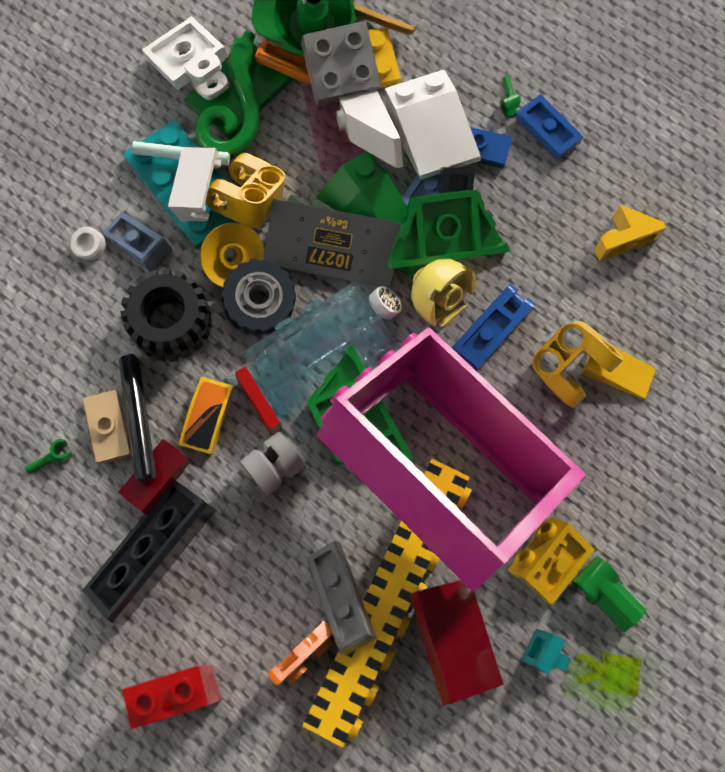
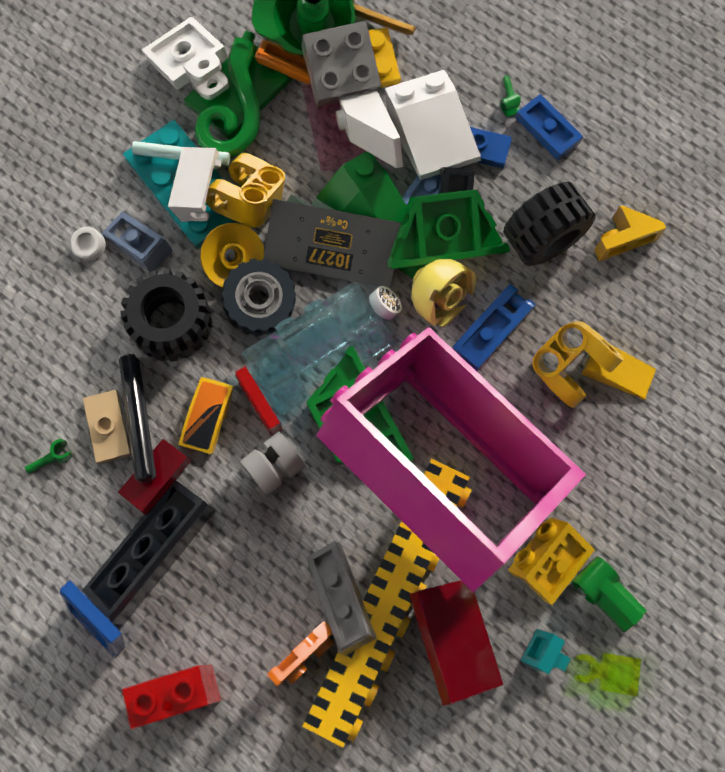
(92, 619): none -> blue tile
(549, 223): none -> black tyre

